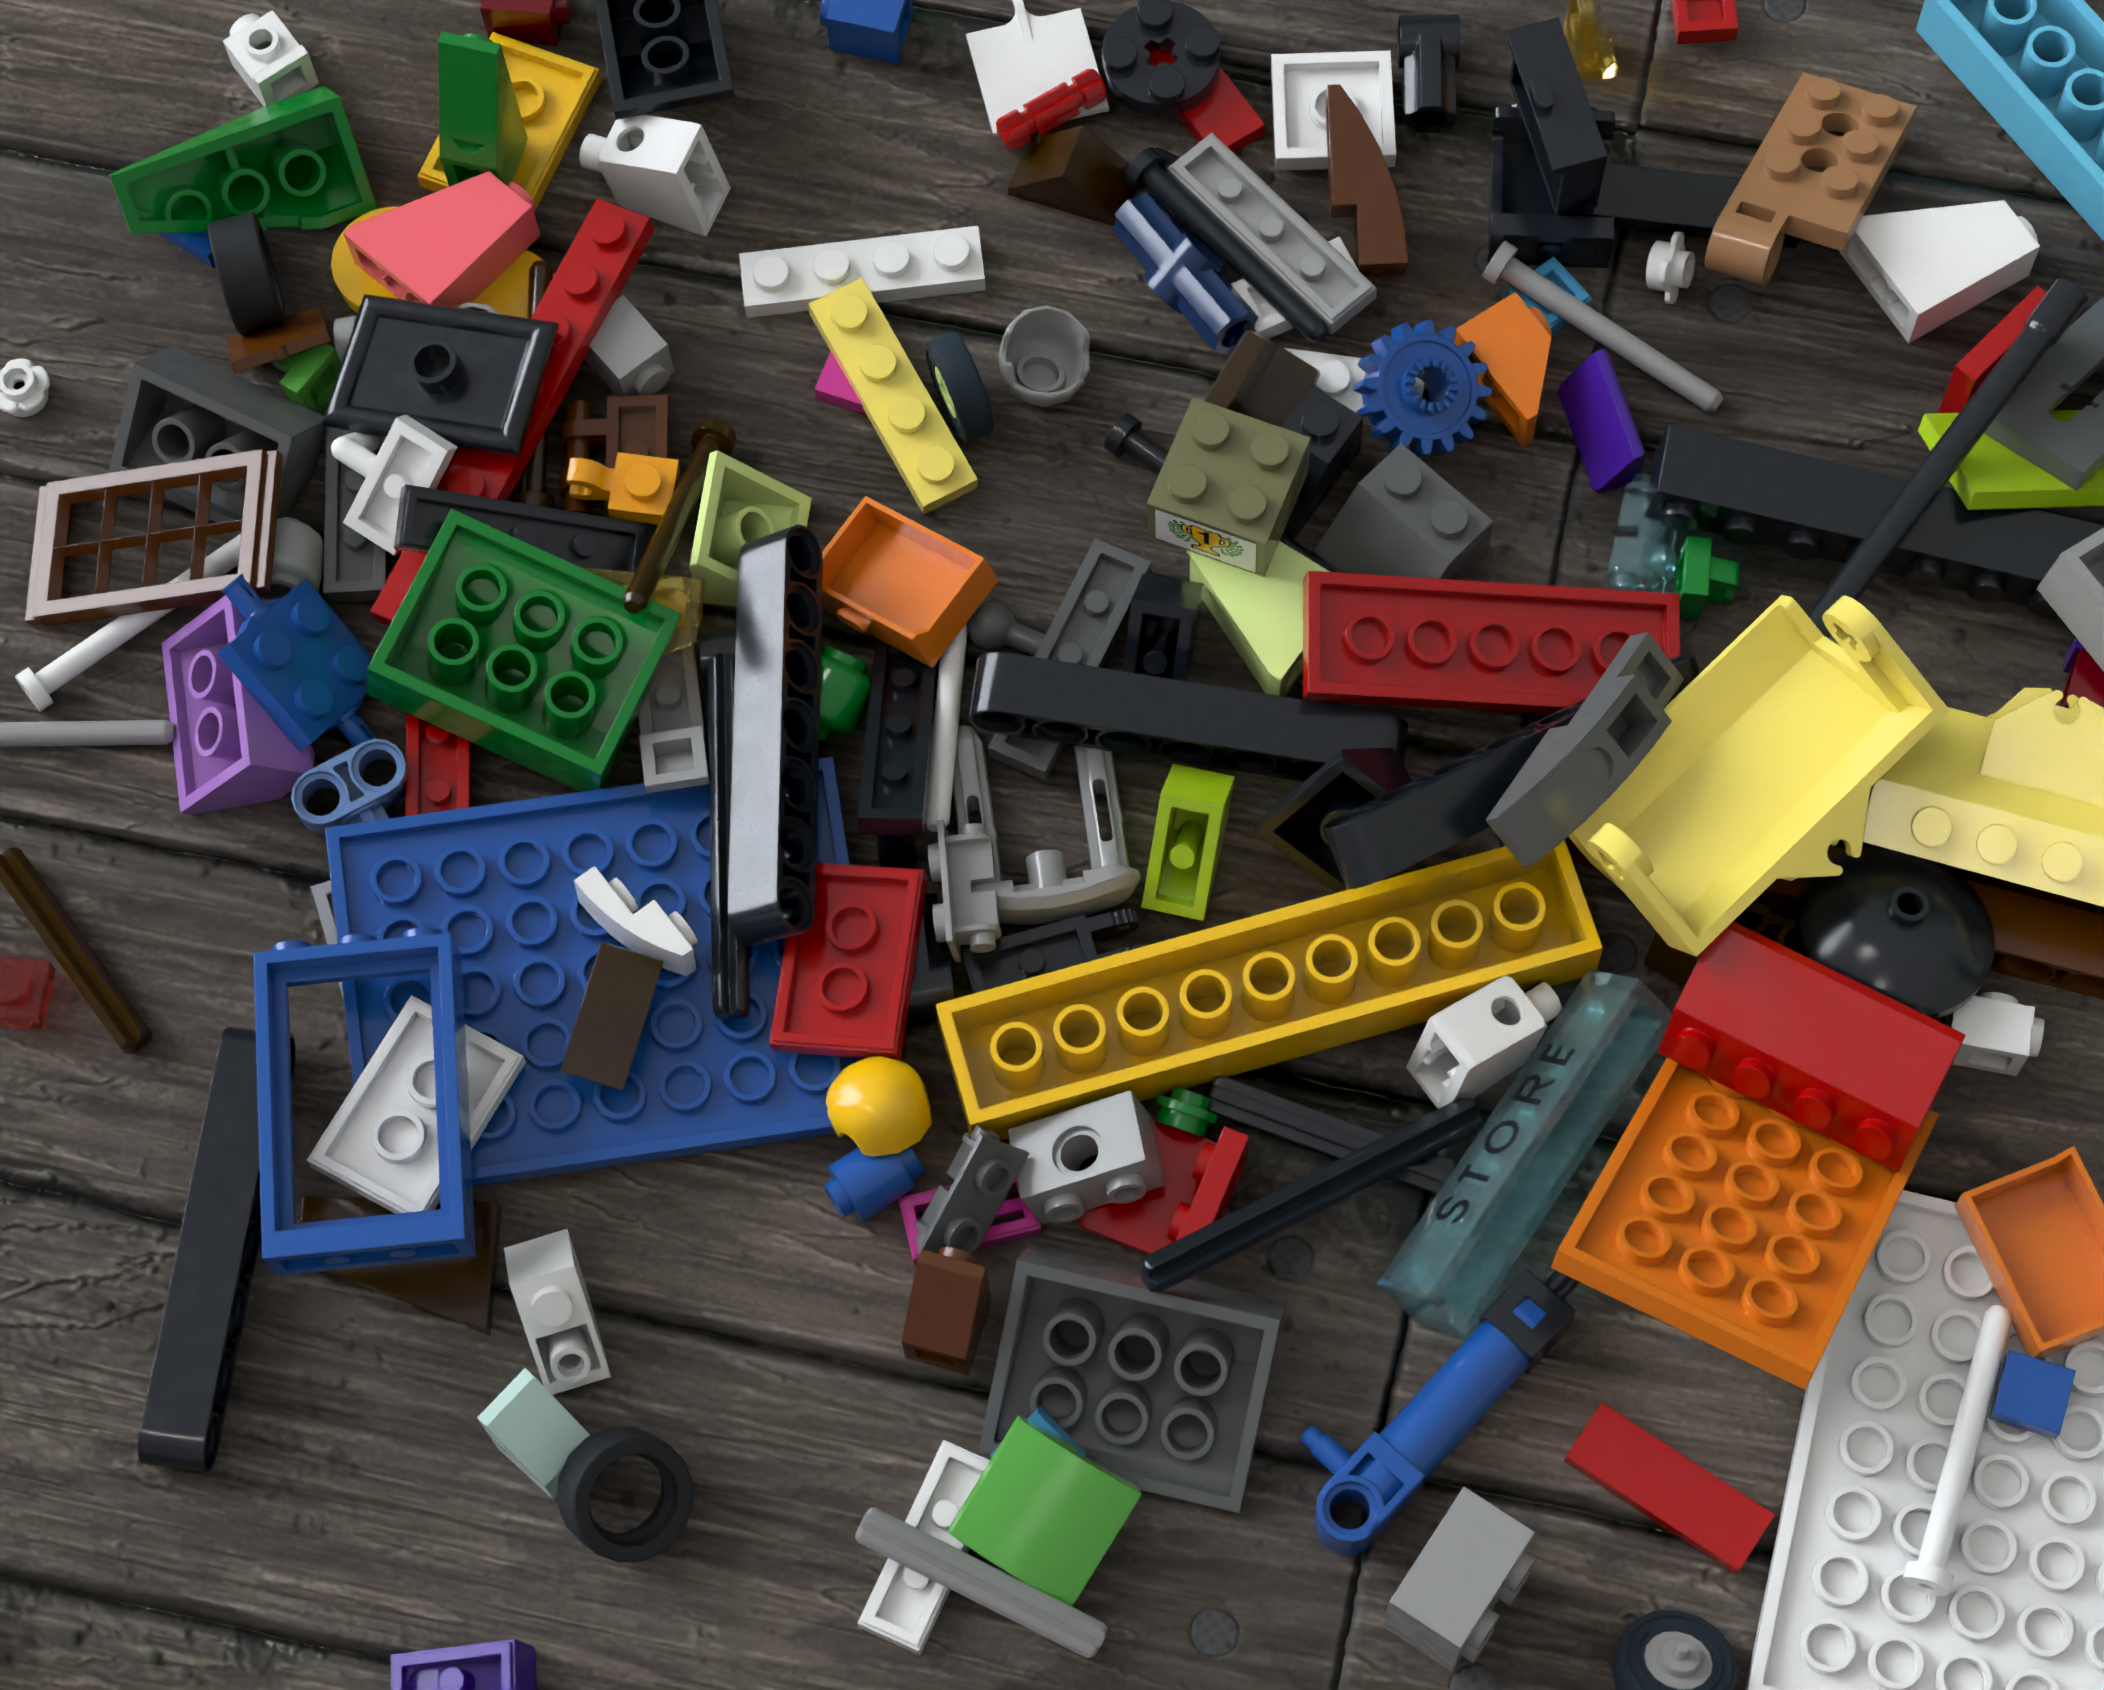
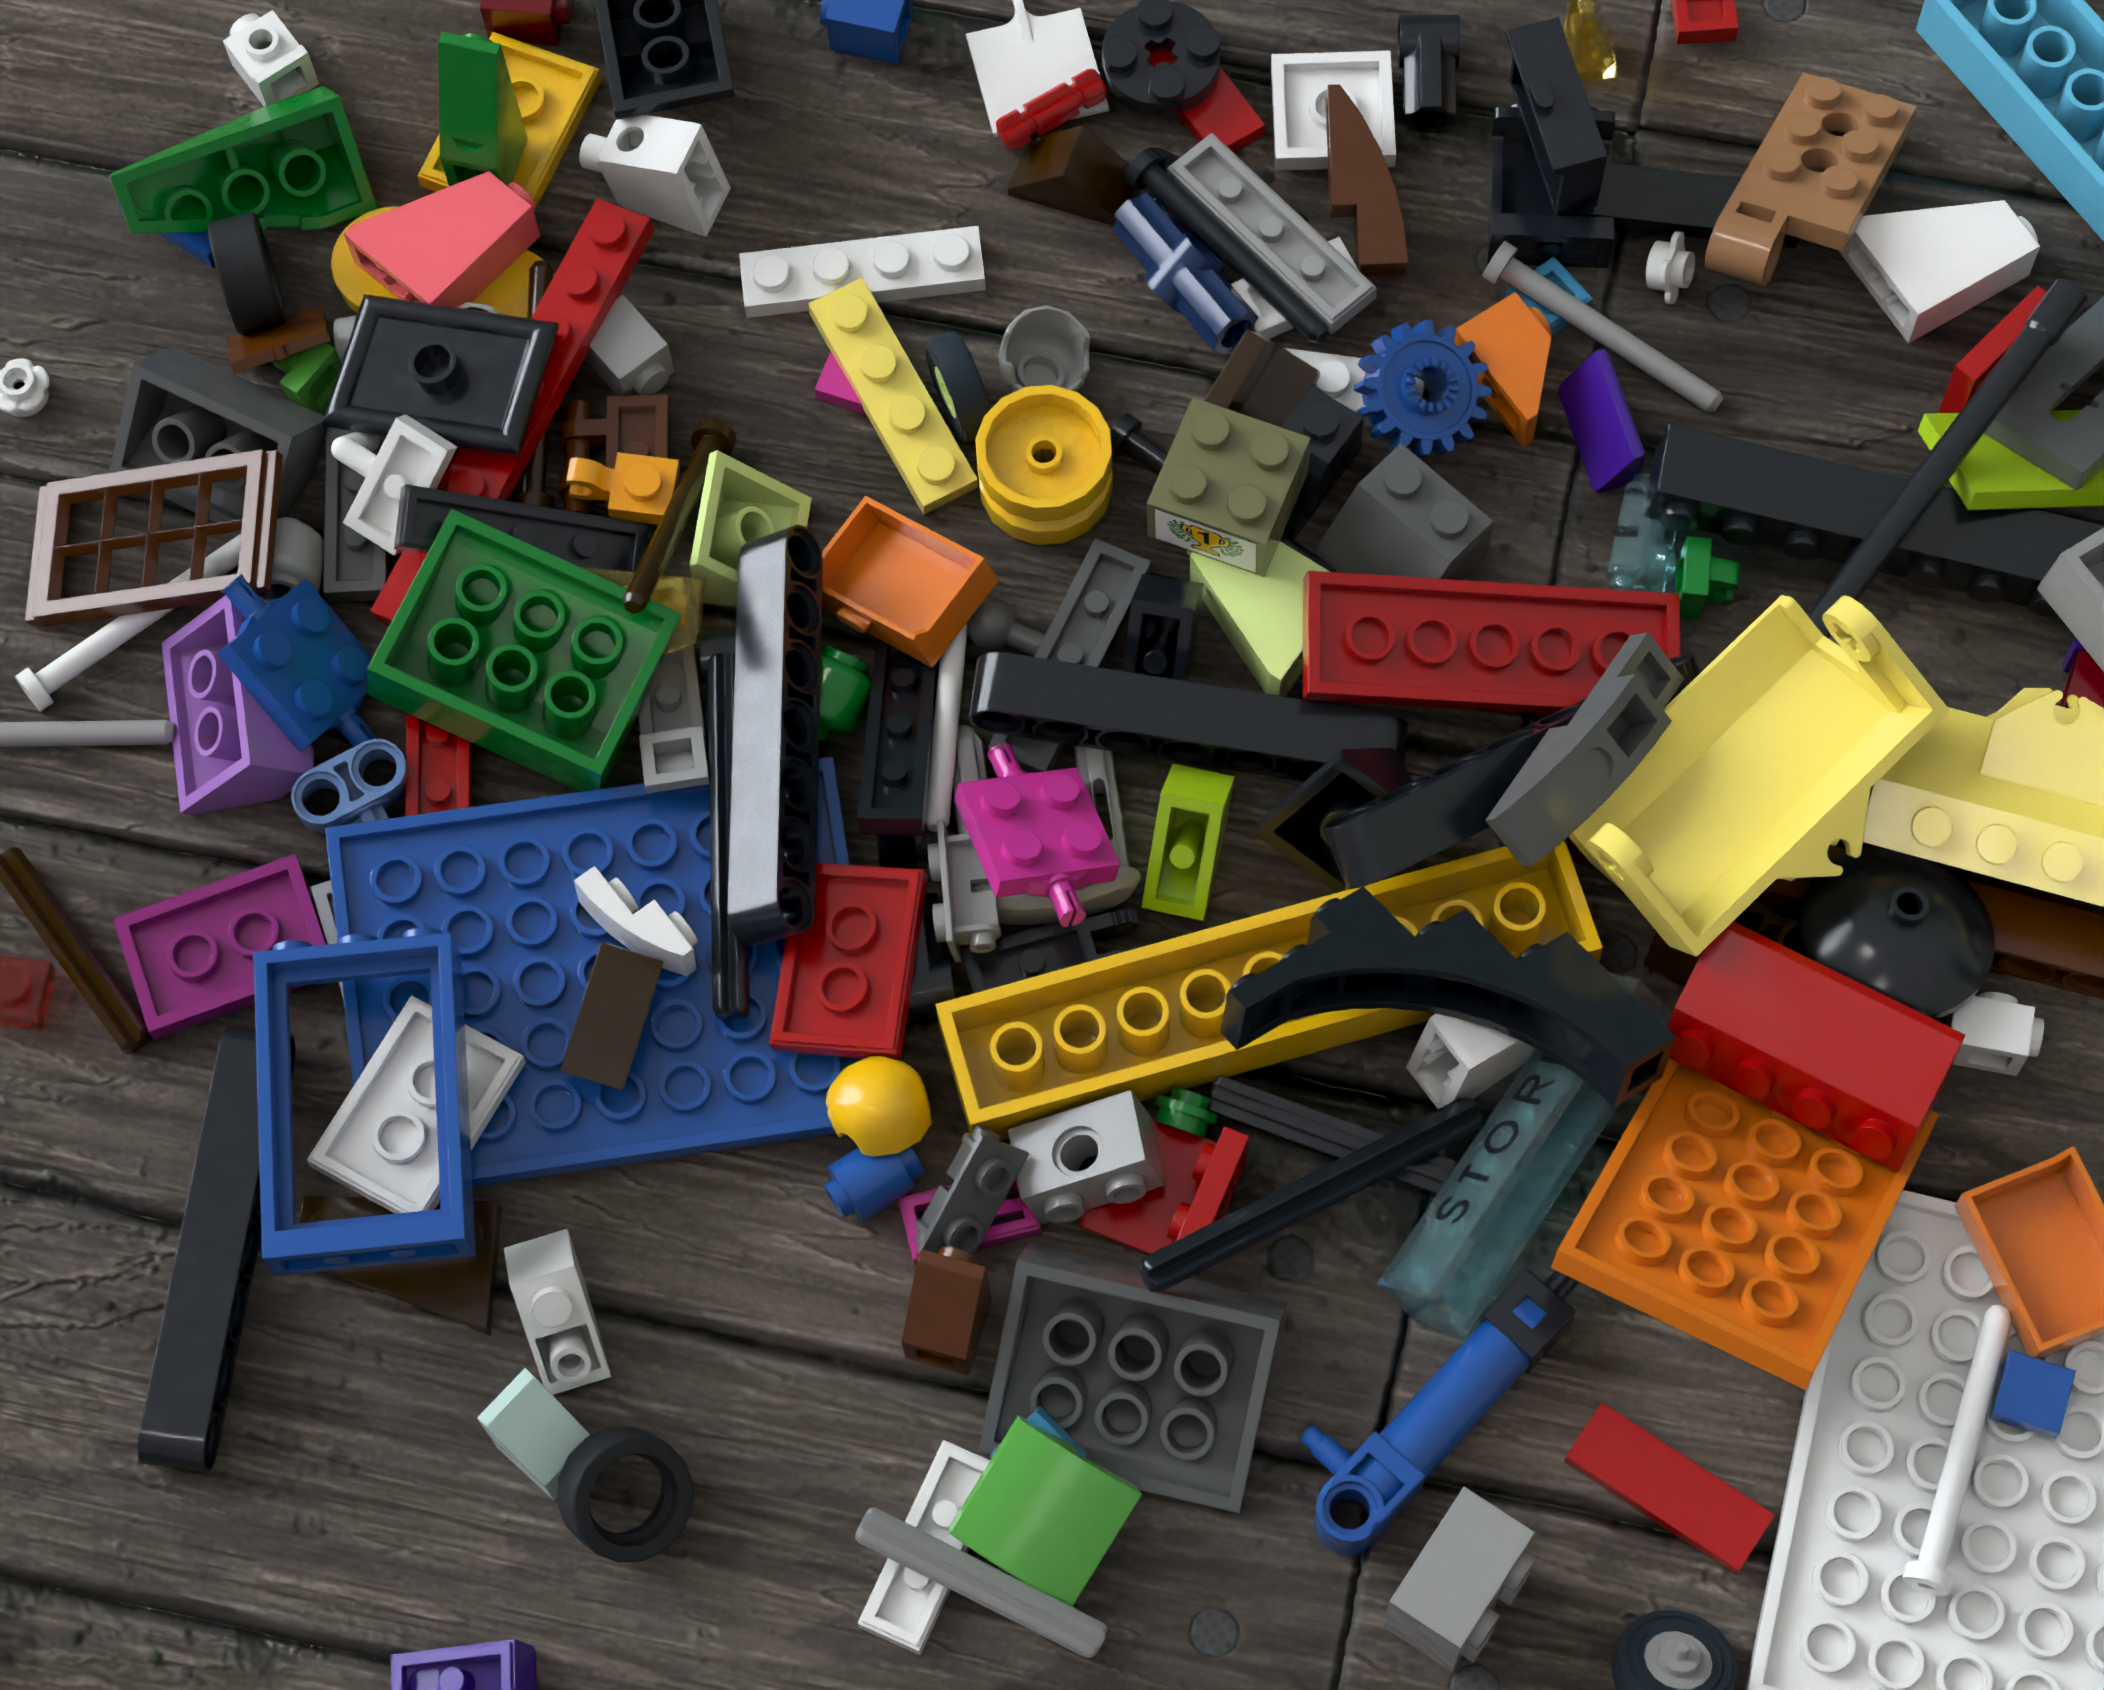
(197, 948): none -> magenta plate
(1036, 833): none -> dark pink plate
(1044, 464): none -> yellow wheel
(1455, 968): none -> black arch

